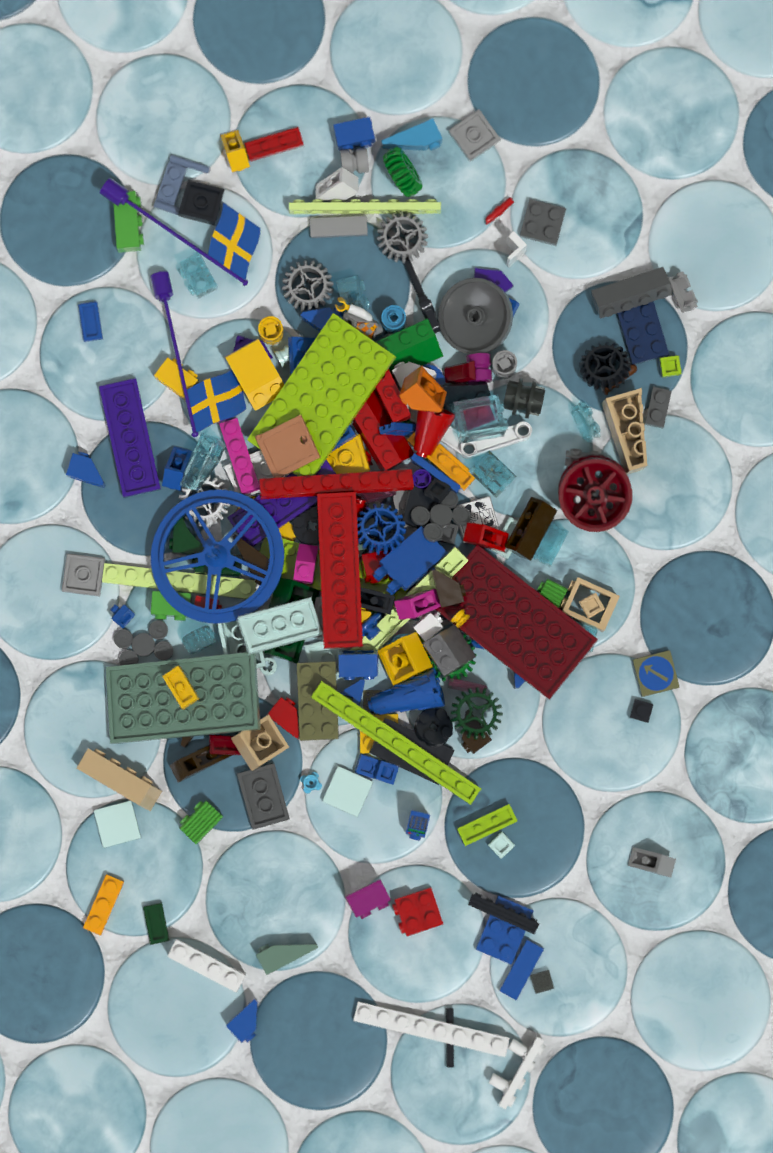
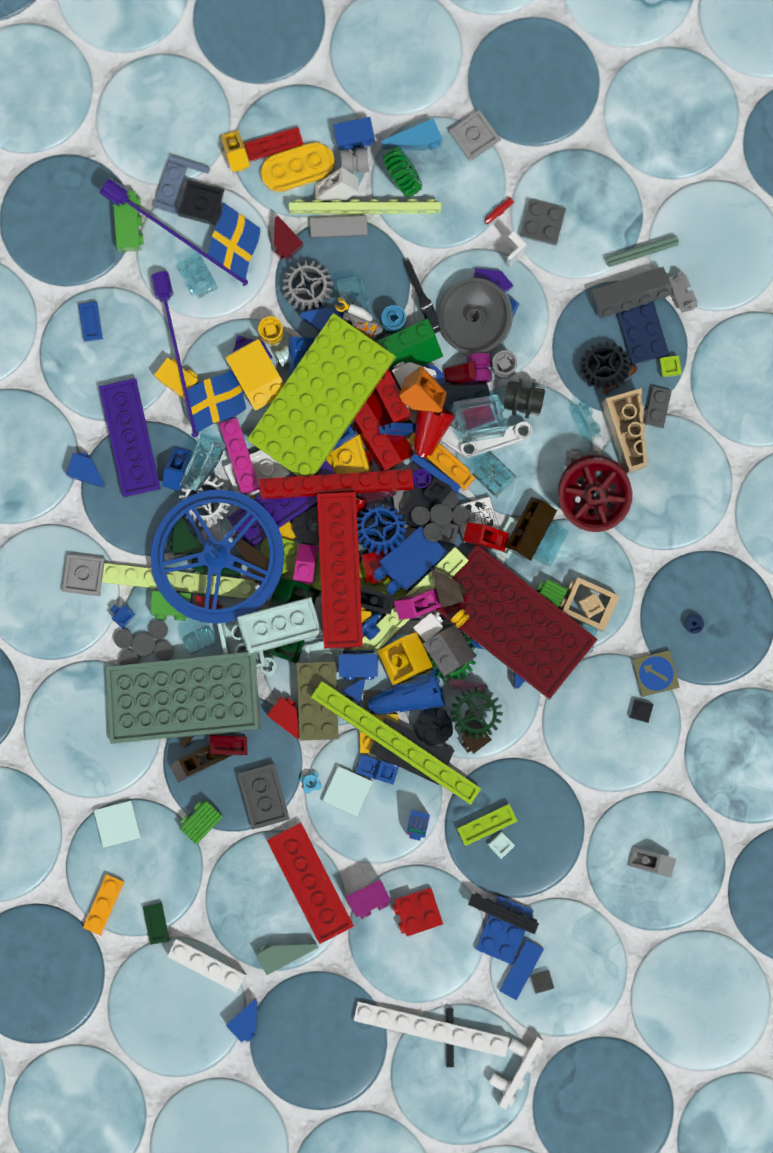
(119, 779): tan wedge -> none
(181, 687): yellow plate -> none
(260, 745): tan brick -> none
(284, 448): nougat container -> none
(285, 240): none -> dark red slope
(297, 167): none -> yellow tile
(310, 883): none -> red plate
(409, 235): light grey gear -> none
(641, 251): none -> sand green axle
(694, 623): none -> dark blue tile

